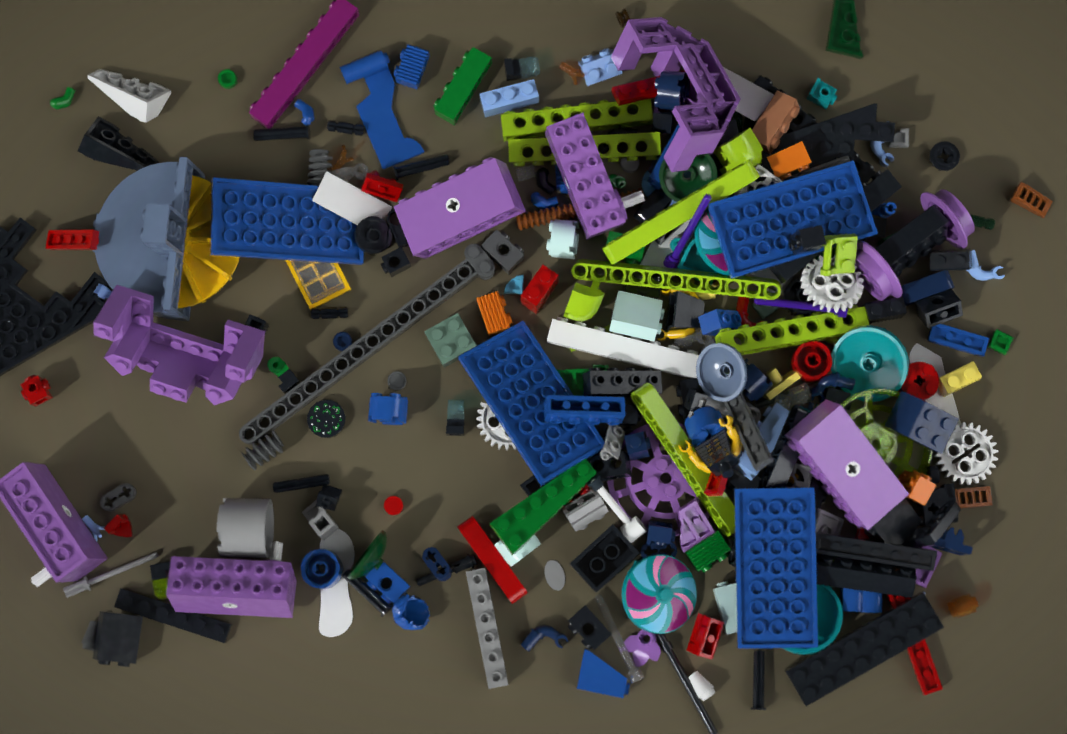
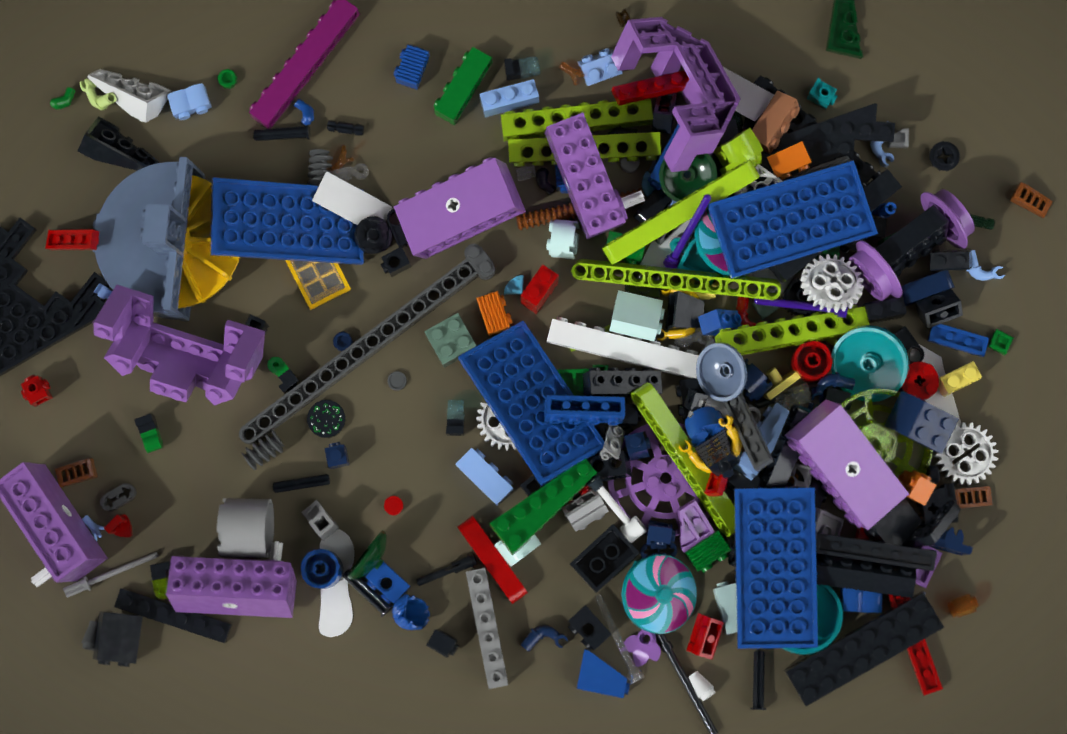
(90, 468): none -> dark orange slope
(100, 102): none -> yellowish green piece
(149, 432): none -> leg
(189, 101): none -> light blue brick
(329, 313): black axle -> none
(329, 497): black bracket -> none
(336, 455): none -> dark blue brick
(377, 110): blue door -> none
(381, 187): red tile -> none
(388, 410): blue brick -> none
(421, 166): black axle -> none
(434, 566): dark blue beam -> none
(443, 643): none -> black brick
(485, 476): none -> light blue brick
(508, 261): dark grey brick -> none
(543, 203): blue arm -> none
(554, 575): light grey sticker -> none
(584, 302): lime brick -> none
(617, 181): green arm -> none
(671, 89): dark blue brick -> none
(807, 240): black brick -> none
(844, 254): lime plate -> none
(909, 342): none -> black piece

